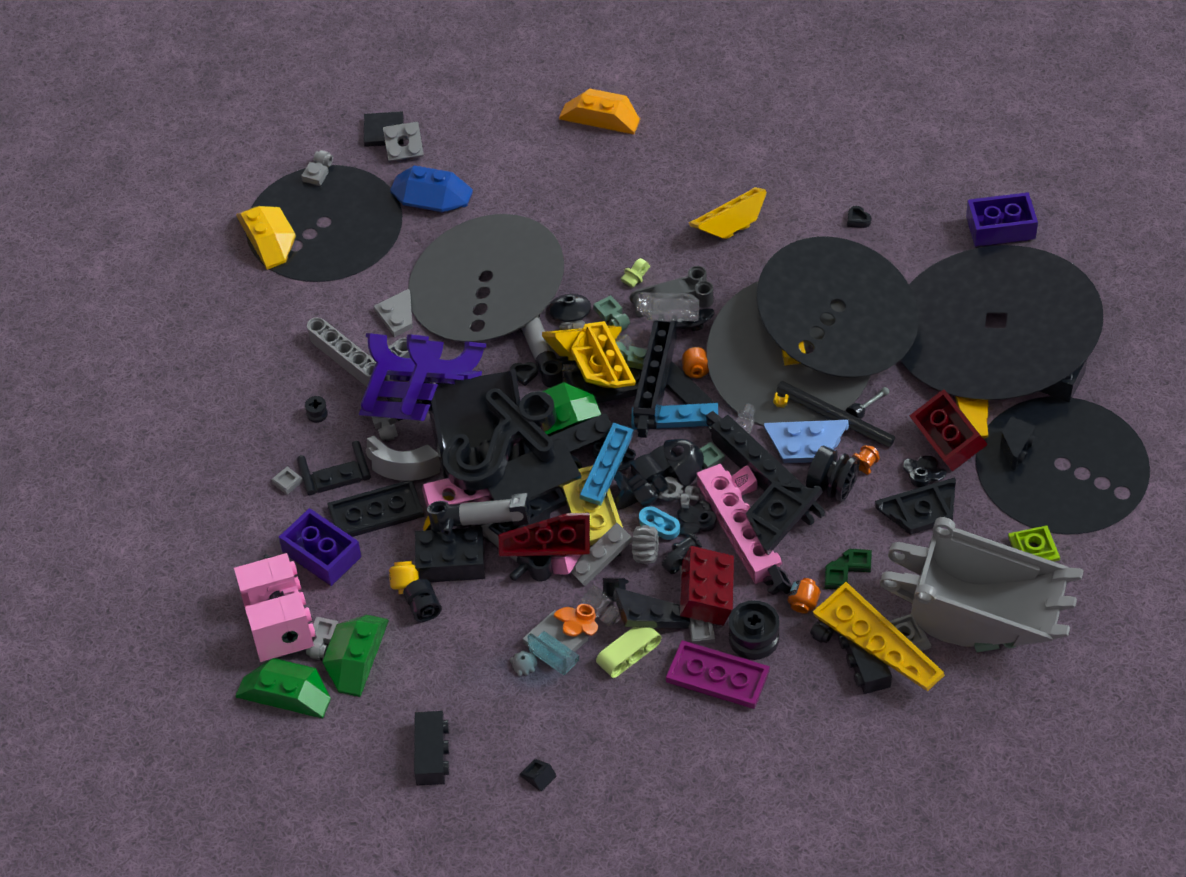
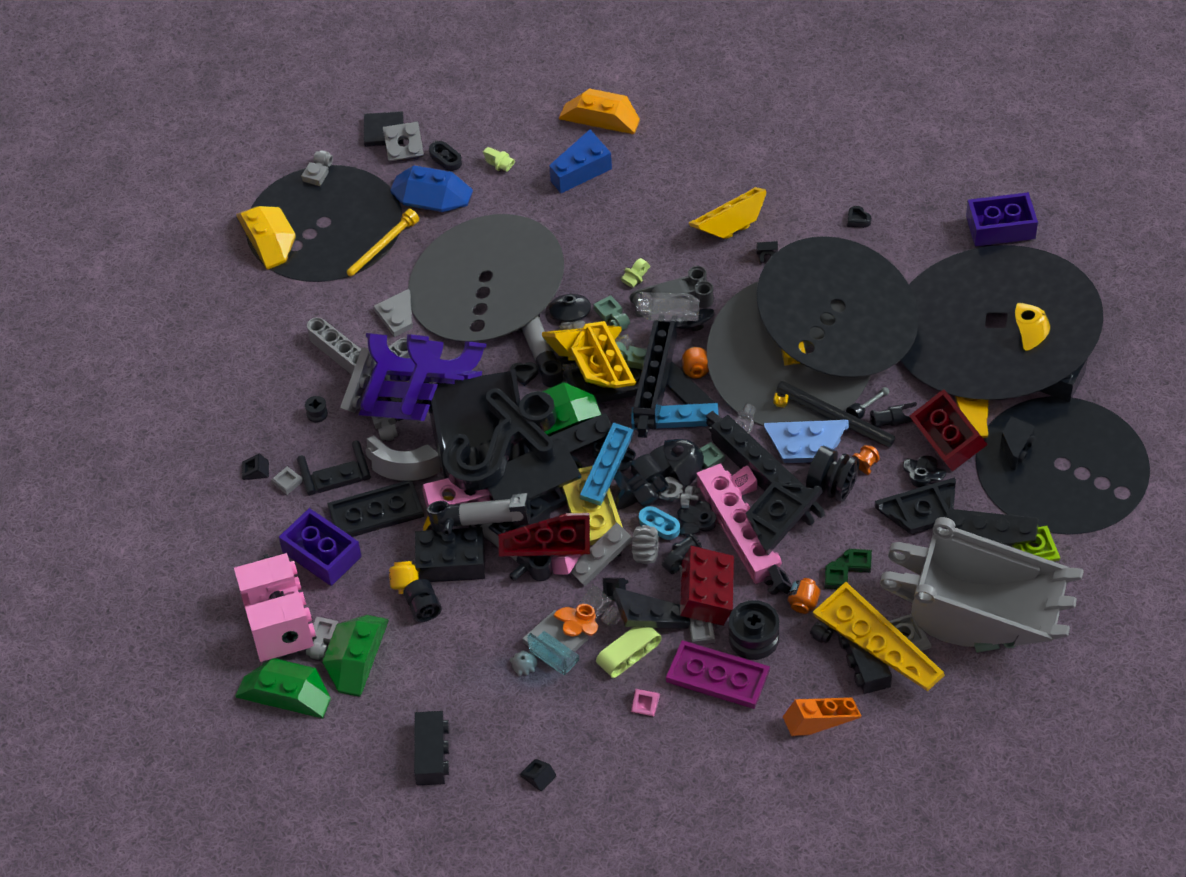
(255, 467): none -> black slope
(358, 381): none -> light grey plate
(408, 219): none -> yellow piece
(448, 157): none -> black plate
(498, 159): none -> yellowish green piece
(580, 163): none -> blue wedge
(645, 702): none -> bright pink slope
(766, 248): none -> black tile
(816, 715): none -> orange slope
(892, 415): none -> black piece
(996, 527): none -> black wing
(1032, 330): none -> yellow piece

